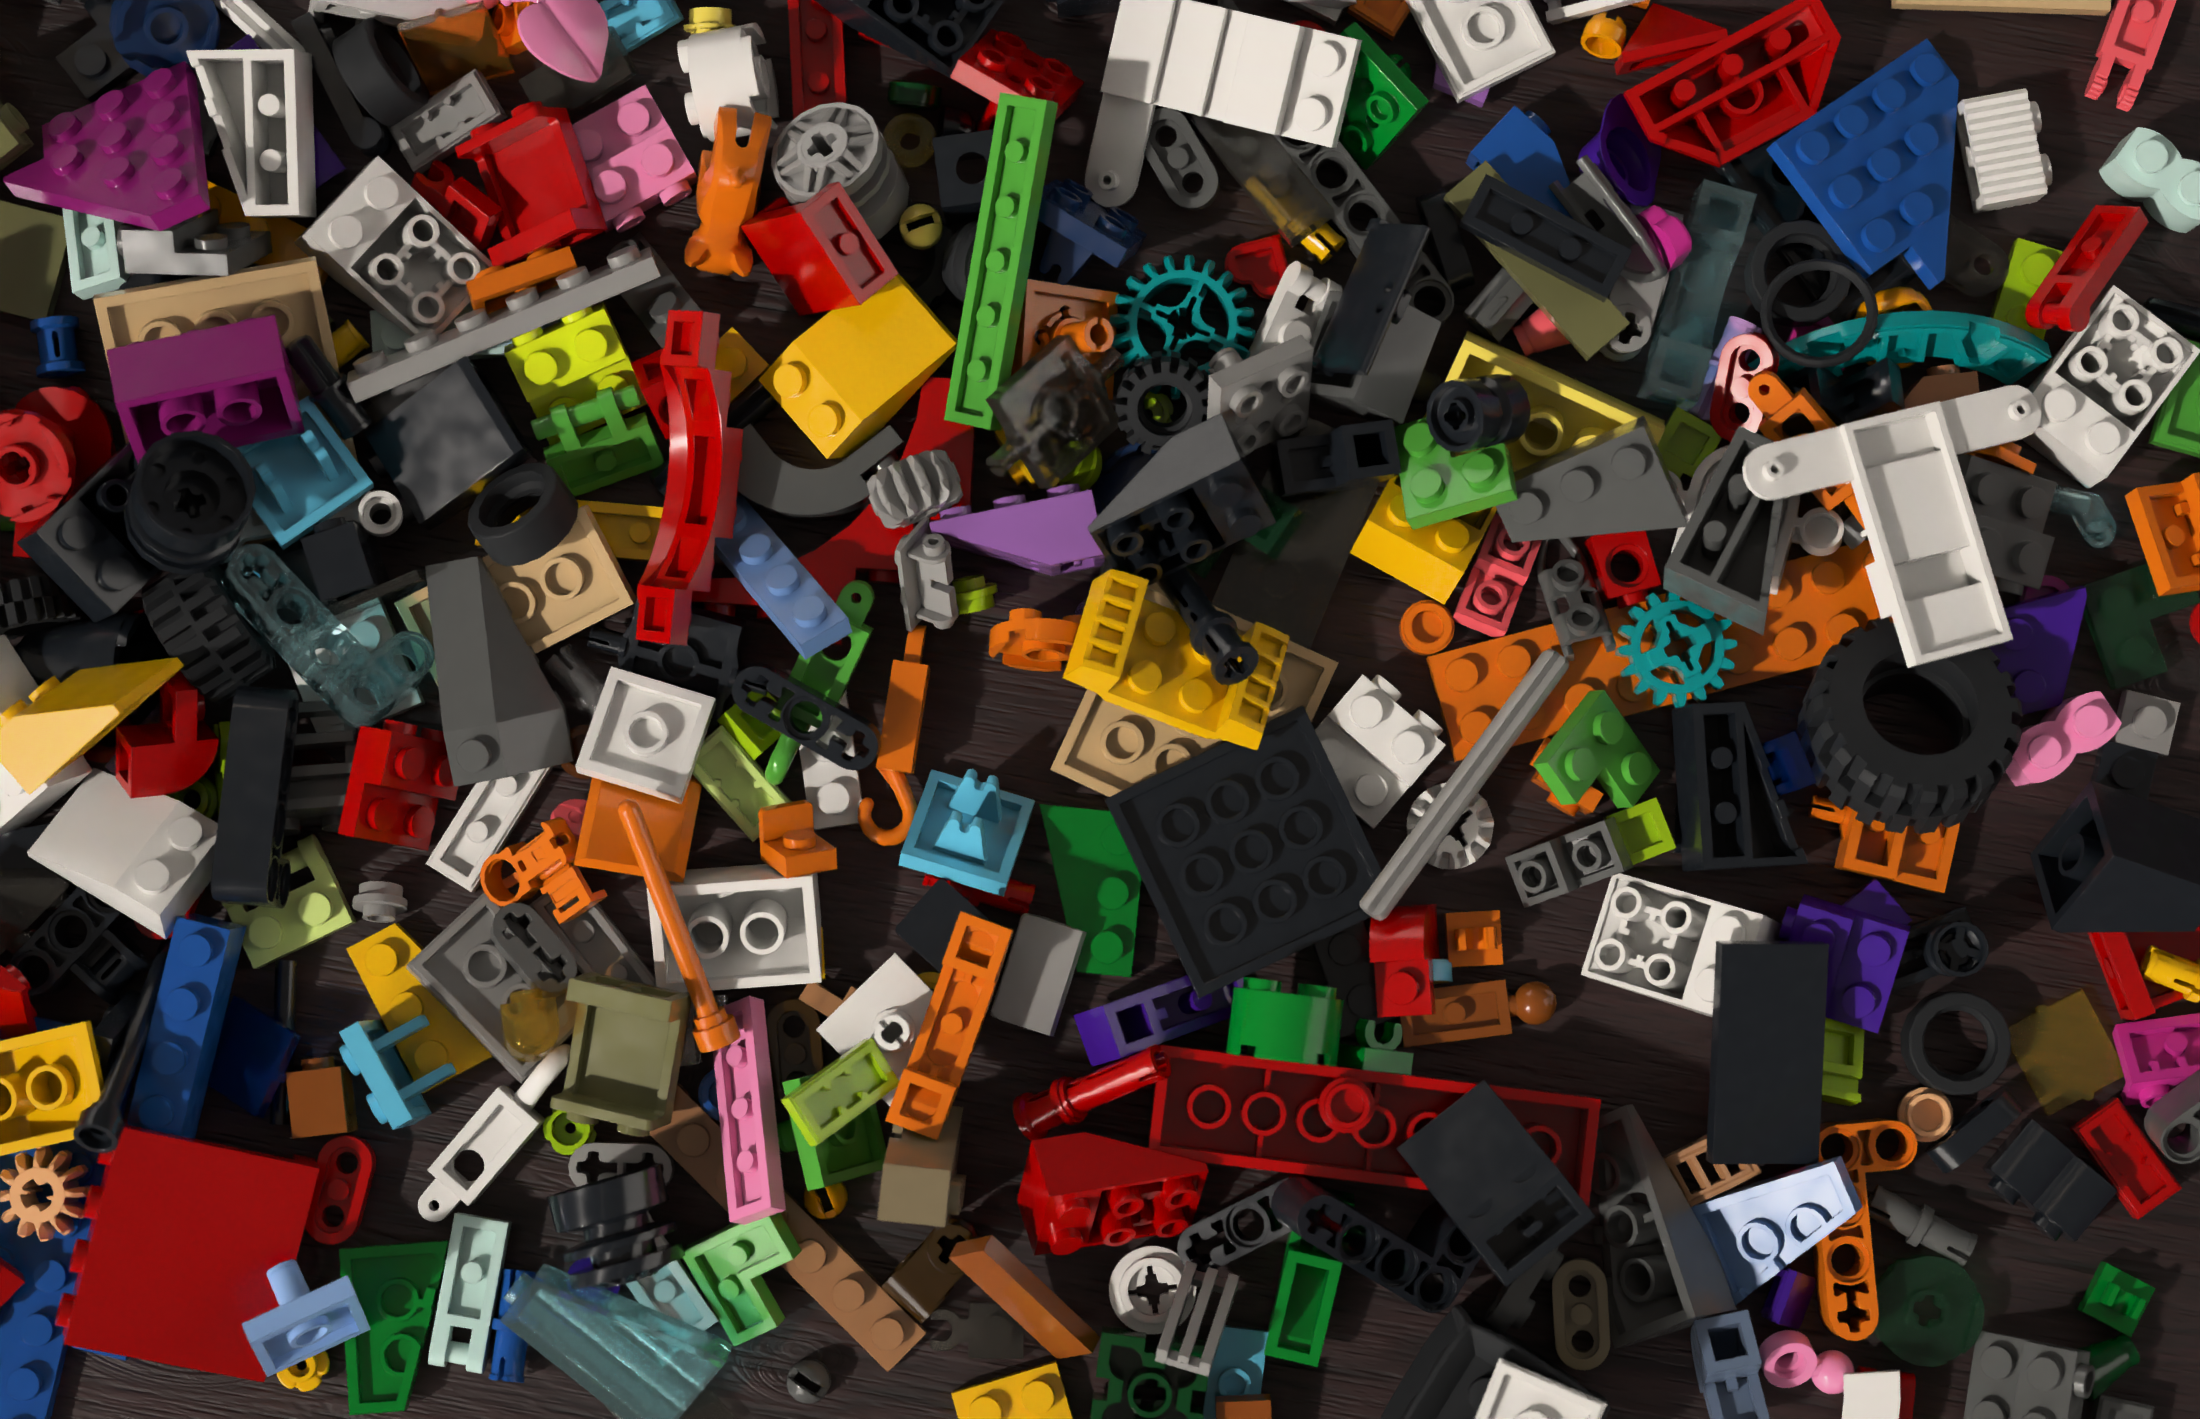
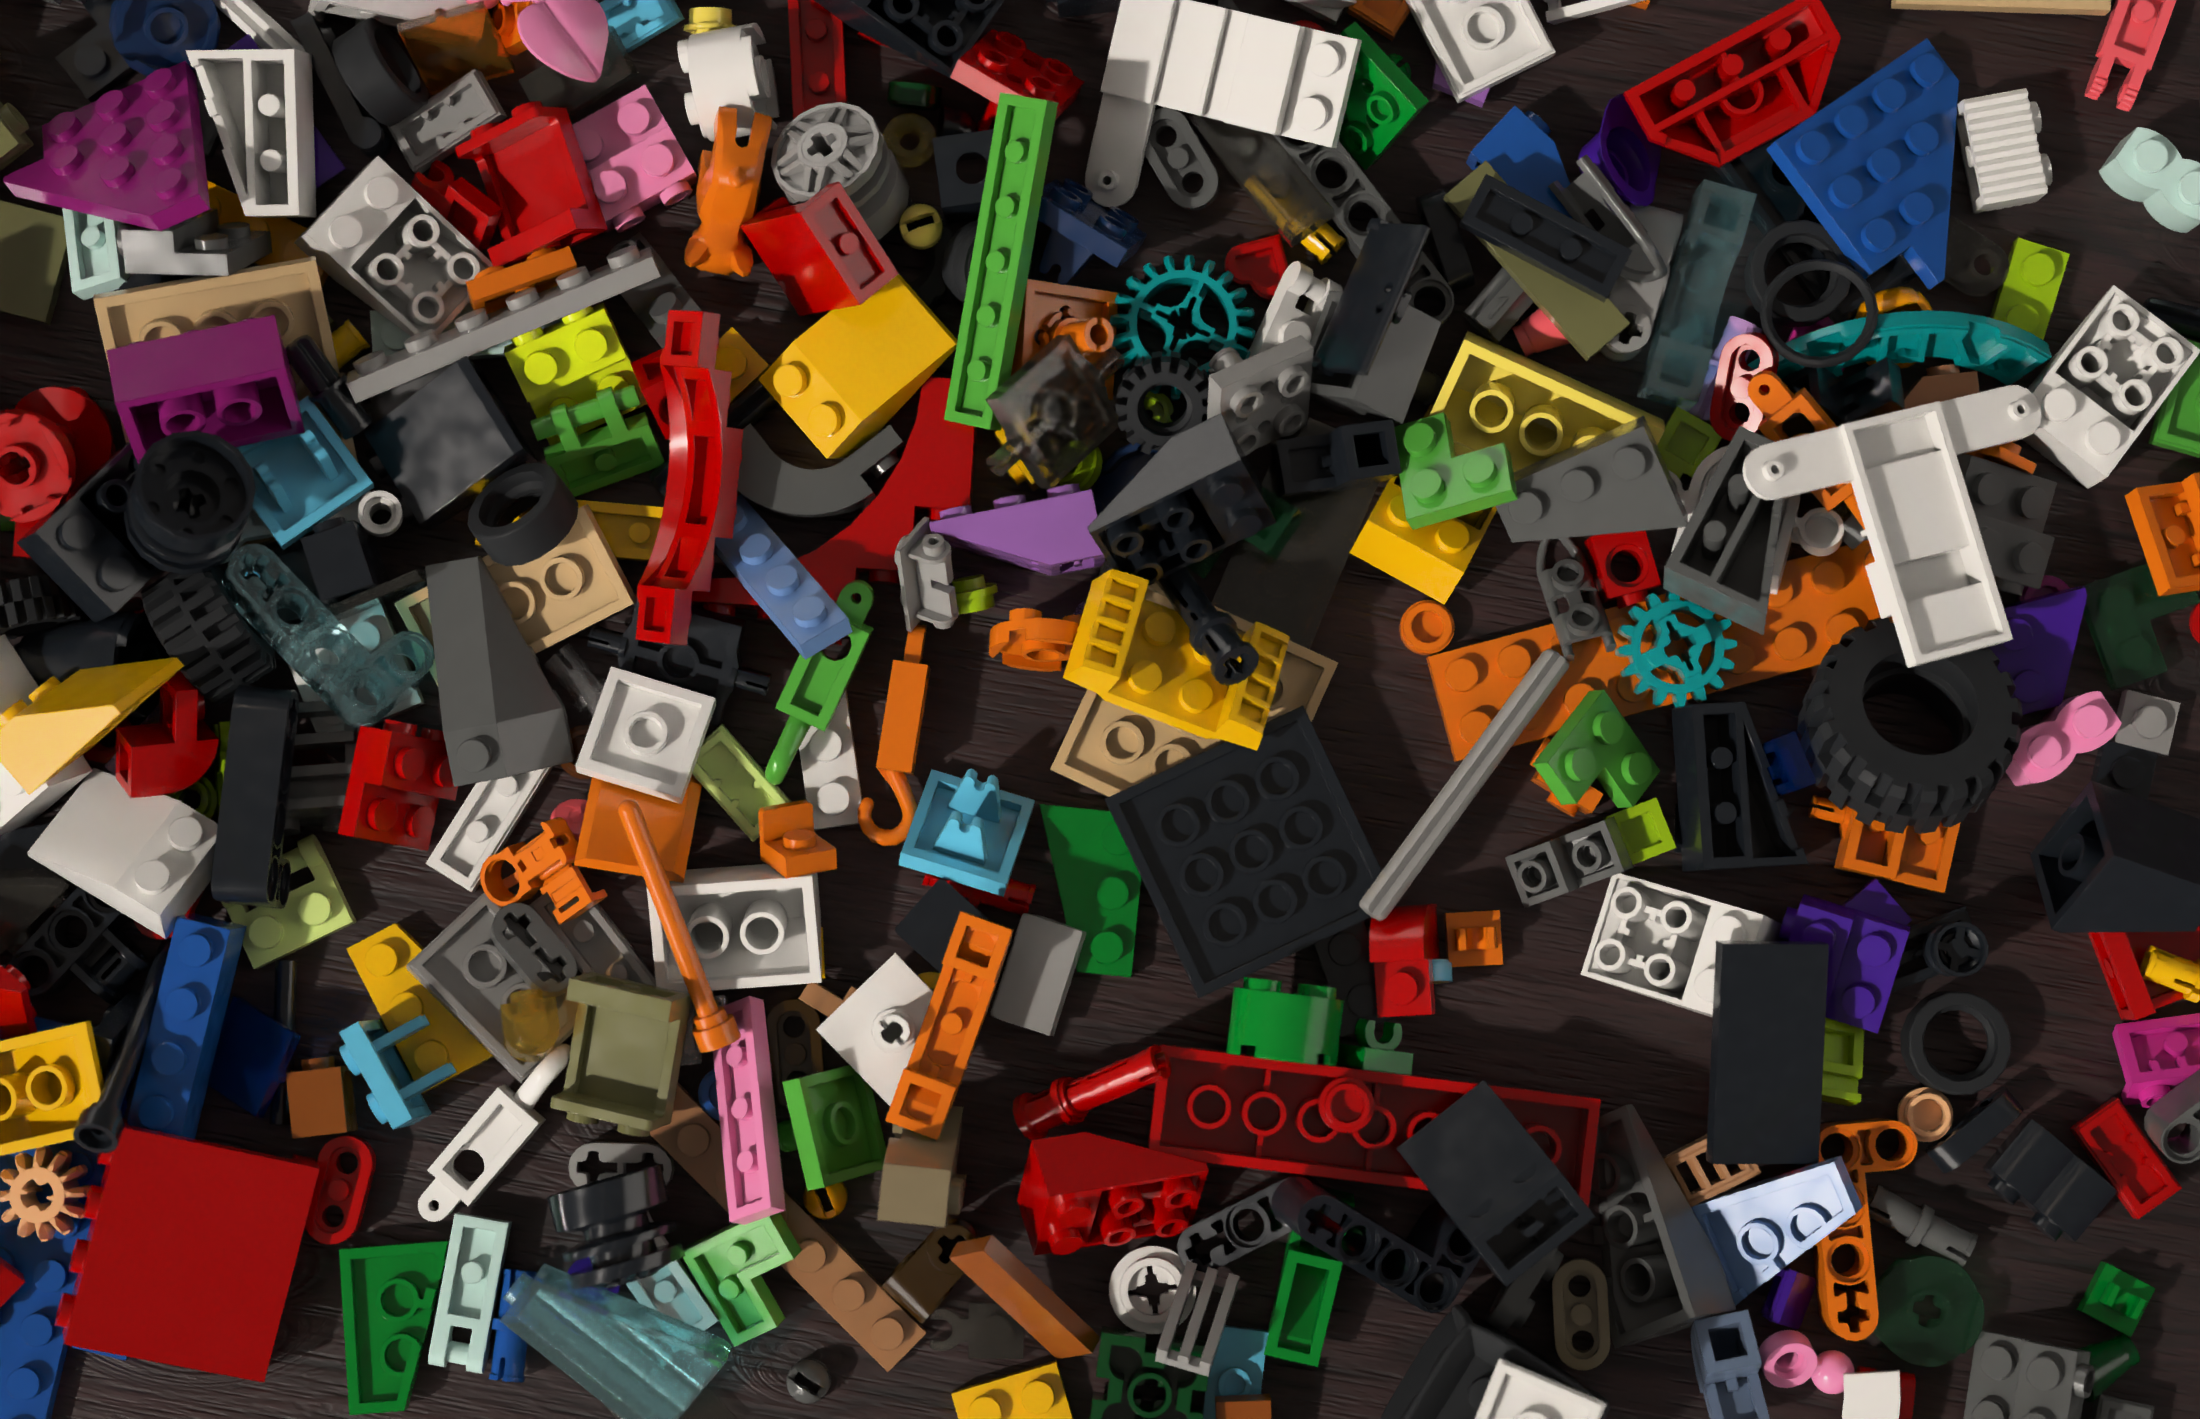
(68, 362): blue bush -> none
(305, 1319): light blue tile -> none
(308, 1378): yellow plate -> none
(380, 901): light grey plate -> none
(562, 1141): lime plate -> none
(748, 731): lime plate -> none
(784, 724): black beam -> none
(840, 1091): lime plate -> none
(914, 488): light grey gear -> none
(1150, 1018): dark purple slope -> none
(1377, 746): white plate -> none
(1476, 831): white gear -> none
(1478, 412): black wheel -> none
(1478, 1012): dark orange plate -> none
(1495, 581): coral slope -> none
(1604, 36): light orange hinge -> none
(1666, 38): red slope -> none
(1667, 234): dark pink tile -> none
(2064, 1052): clear yellow piece -> none
(2085, 268): red plate -> none
(2088, 513): clear light blue arm -> none

